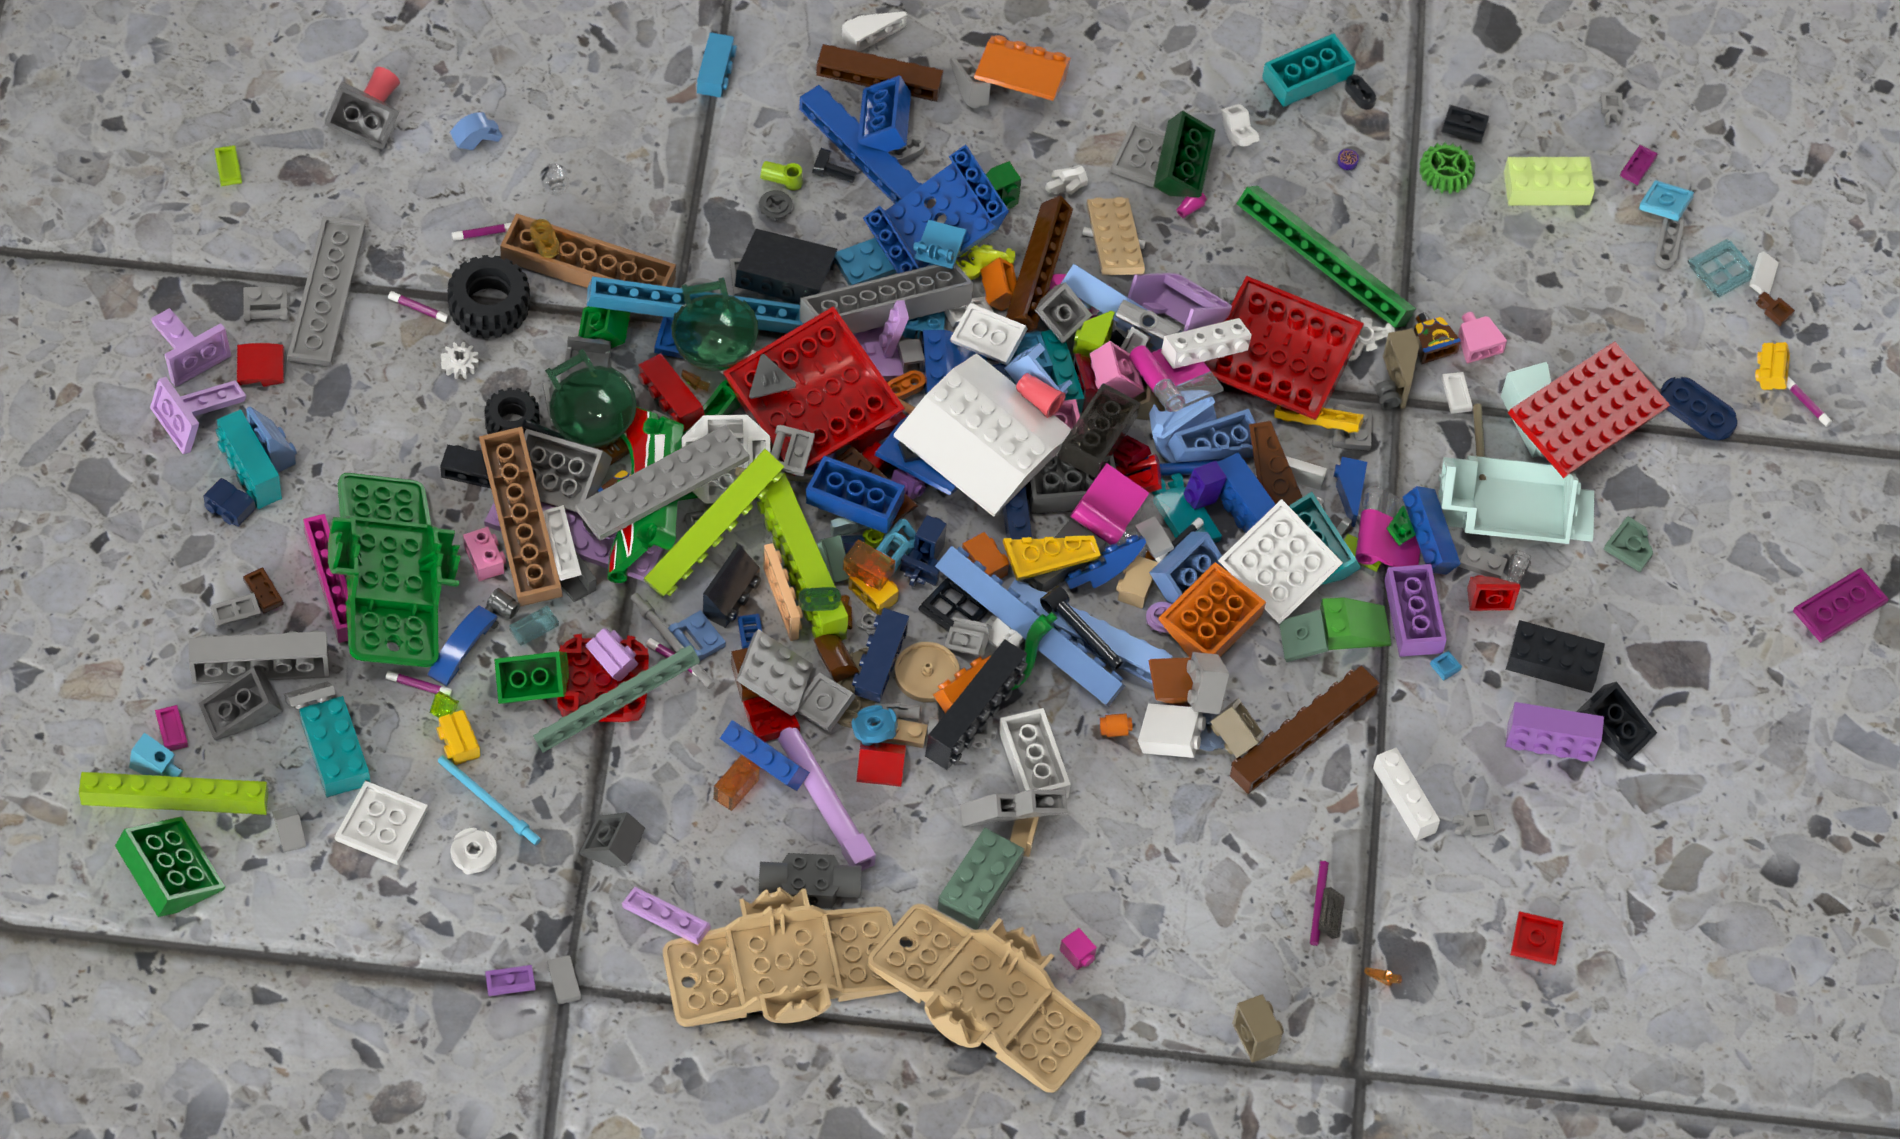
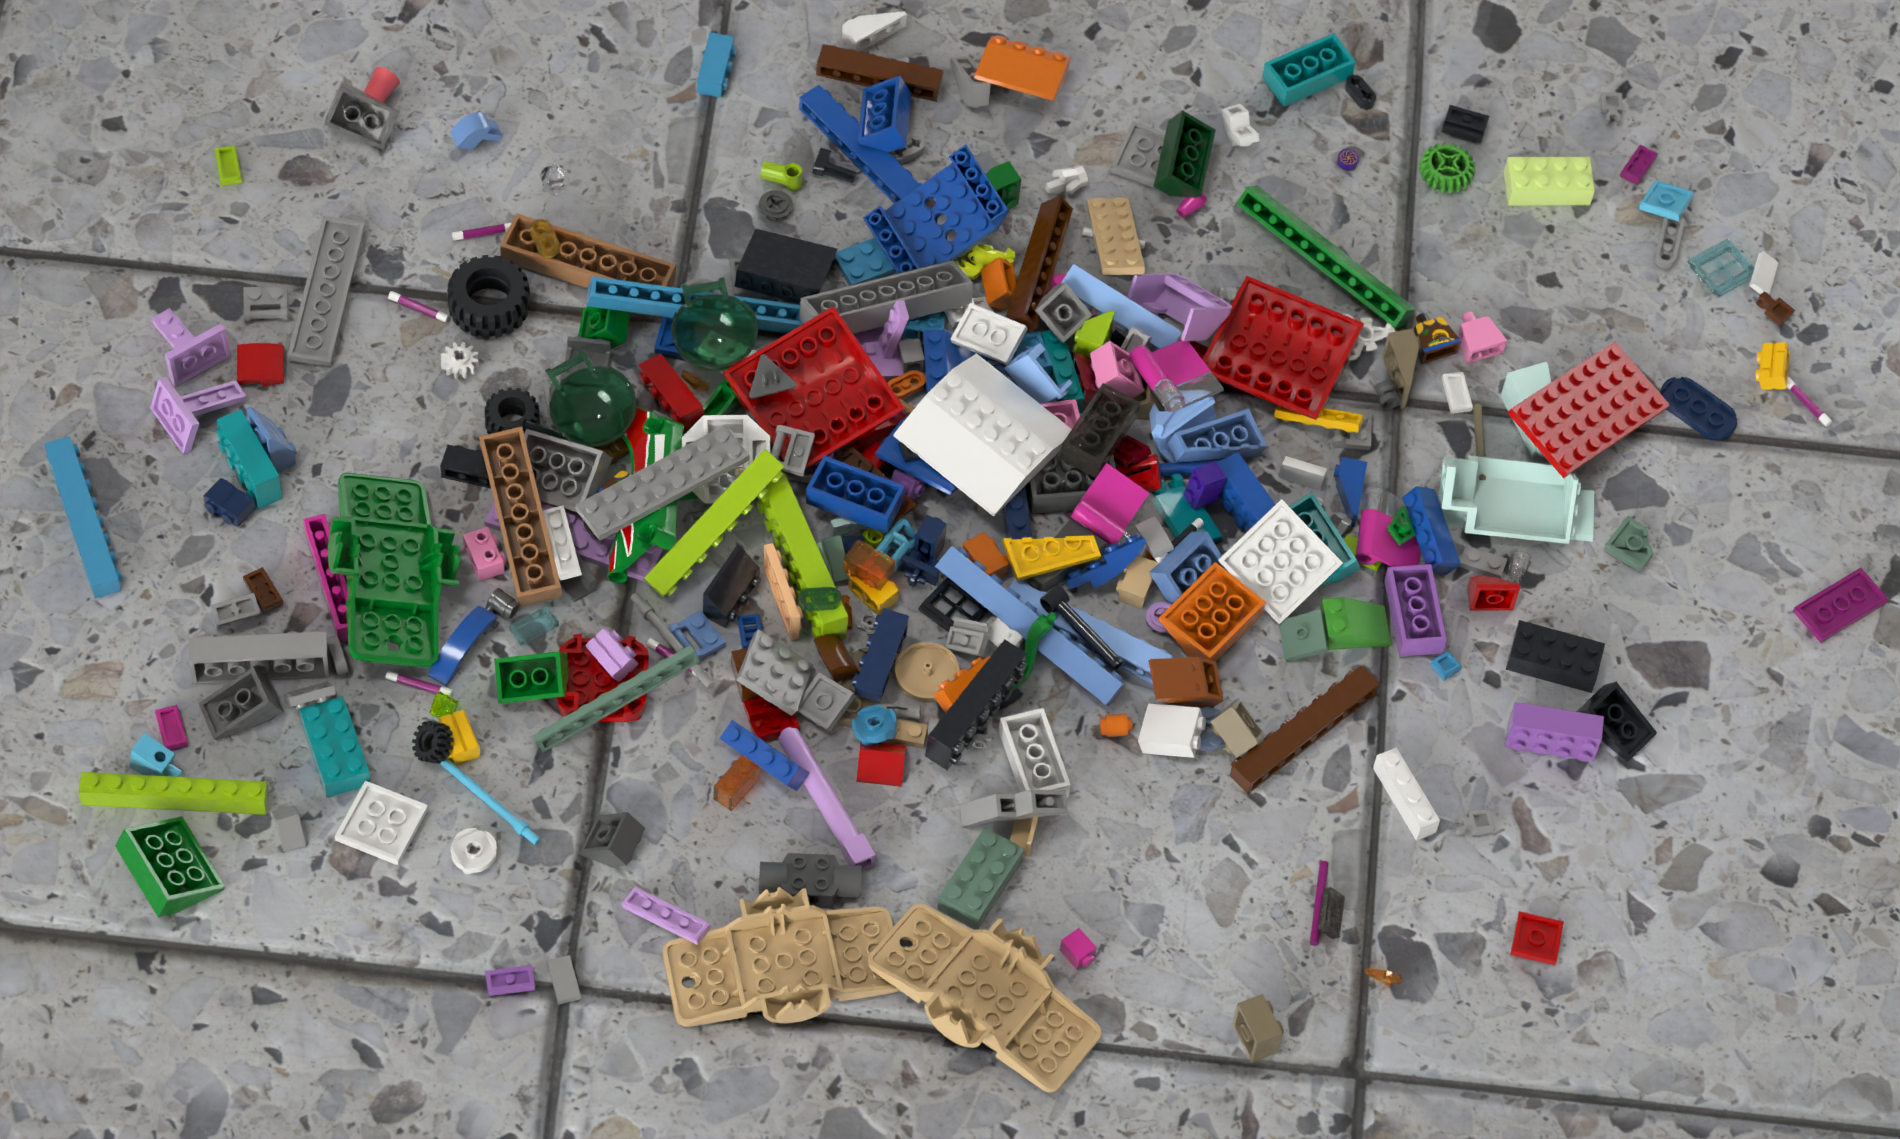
(83, 518): none -> dark azure brick
(336, 655): none -> light grey beam
(441, 745): none -> black tyre
(939, 244): dark azure hinge -> none
(1040, 394): coral plant -> none
(1135, 316): light grey piece -> none
(1206, 343): white brick -> none
(1209, 682): light grey brick -> none
(1272, 465): reddish brown wing -> none

